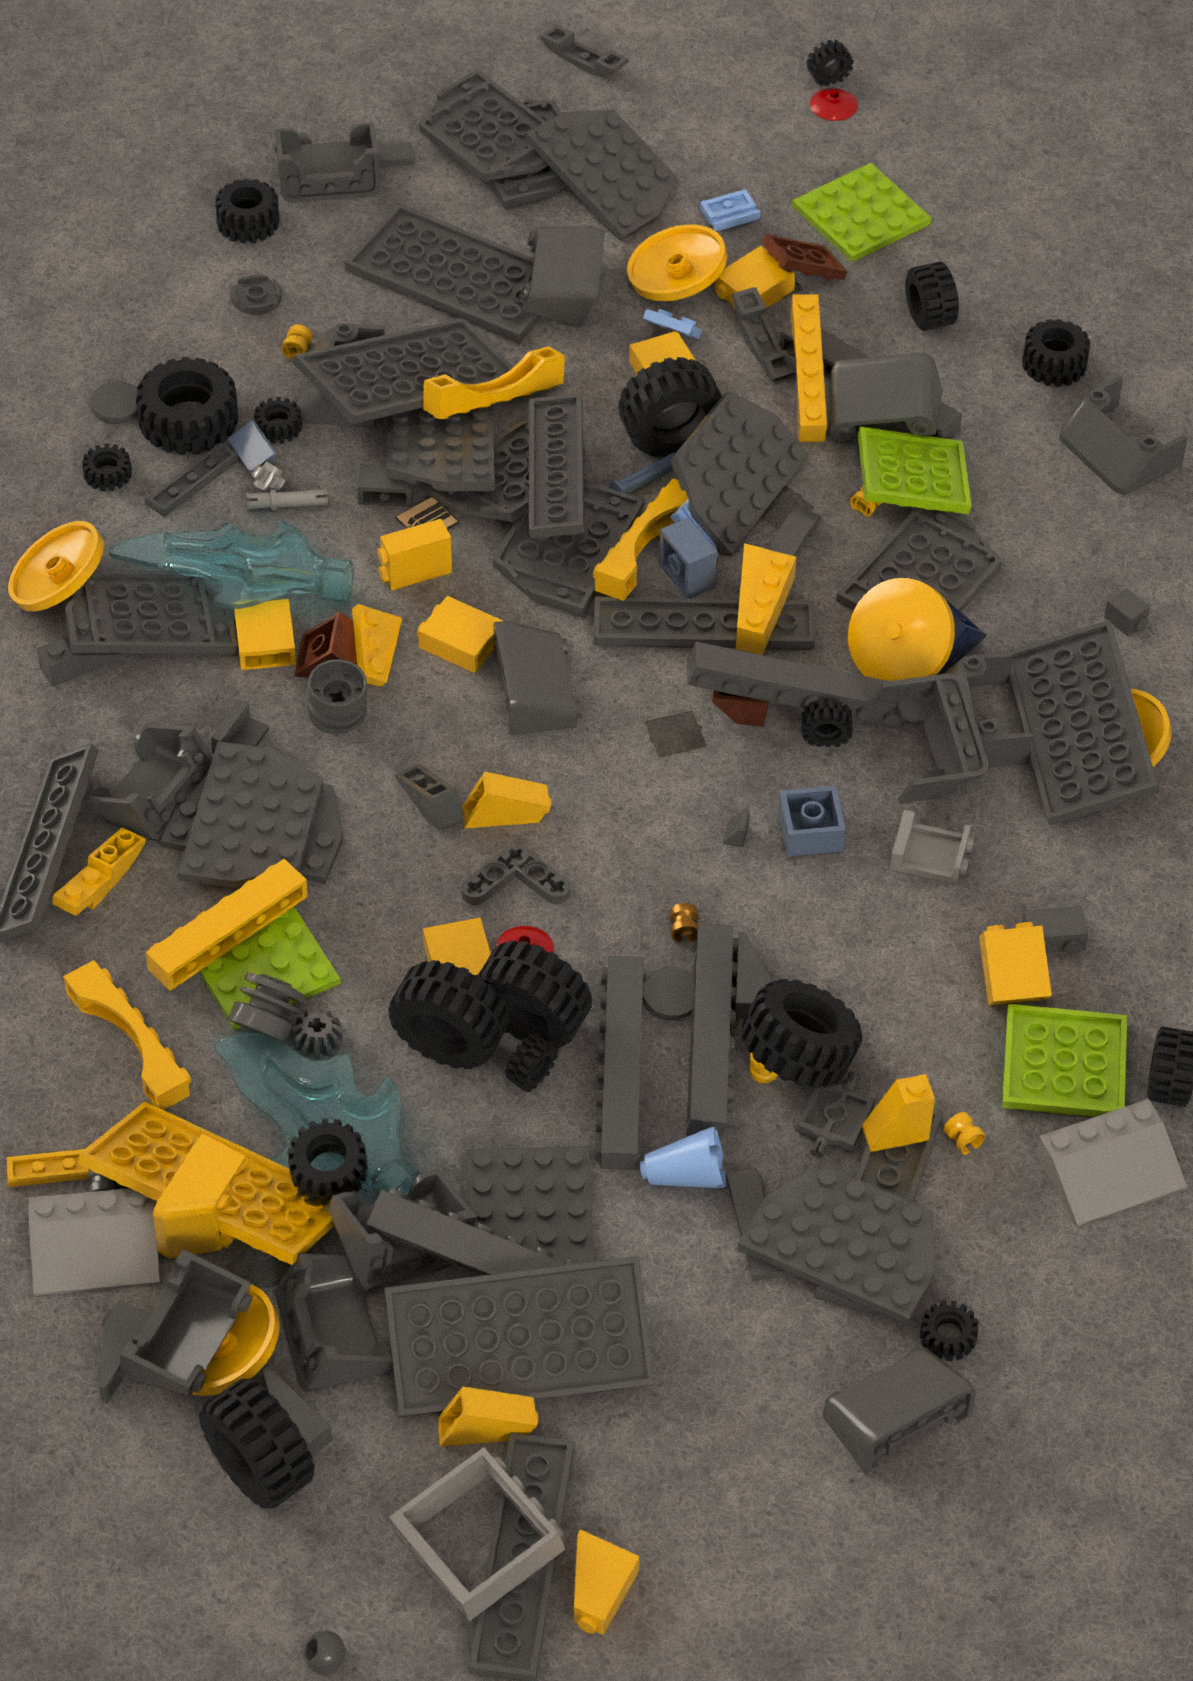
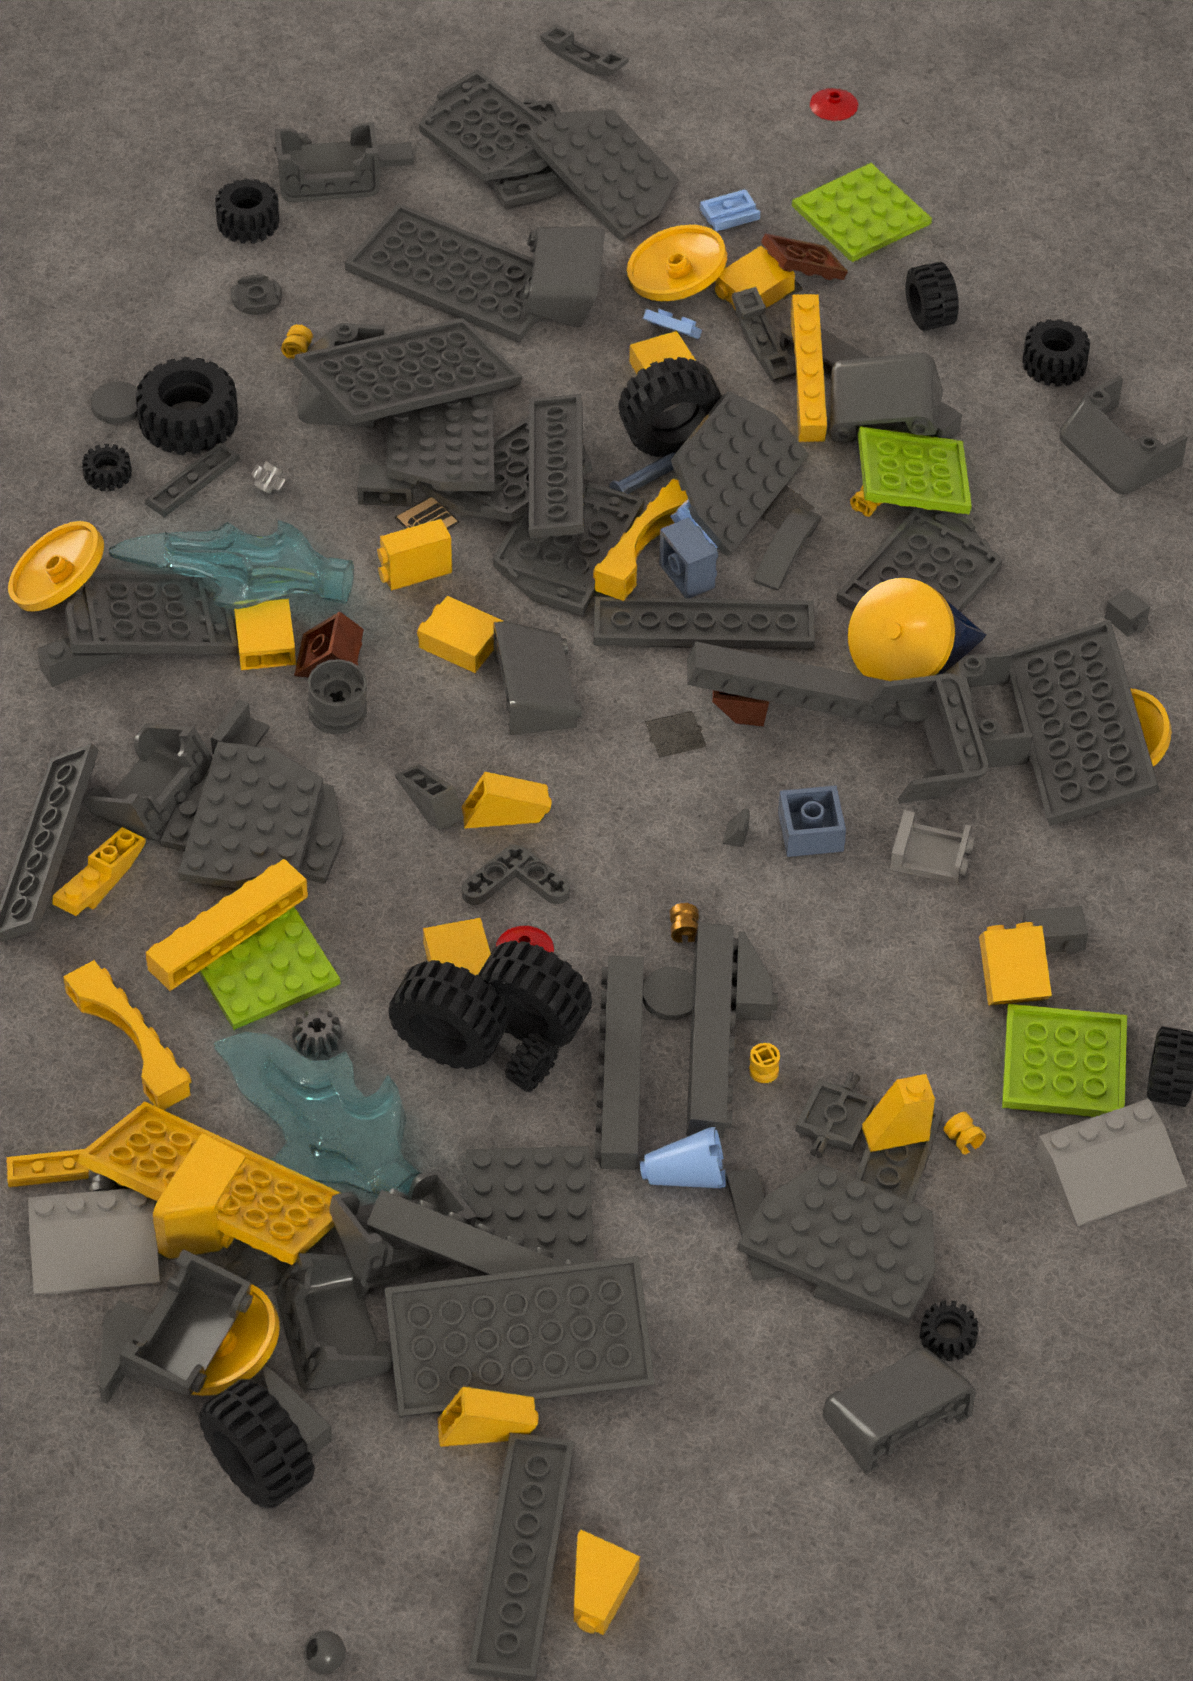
(252, 446): sand blue slope -> none
(266, 1006): dark grey wheel -> none
(279, 409): black tyre -> none
(286, 499): light grey pin -> none
(324, 1139): black tyre -> none
(375, 642): yellow wing -> none
(446, 1491): light grey window -> none
(535, 372): yellow arch -> none
(763, 591): yellow wedge -> none
(801, 1033): black tyre -> none
(822, 56): black tyre -> none
(827, 723): black tyre -> none

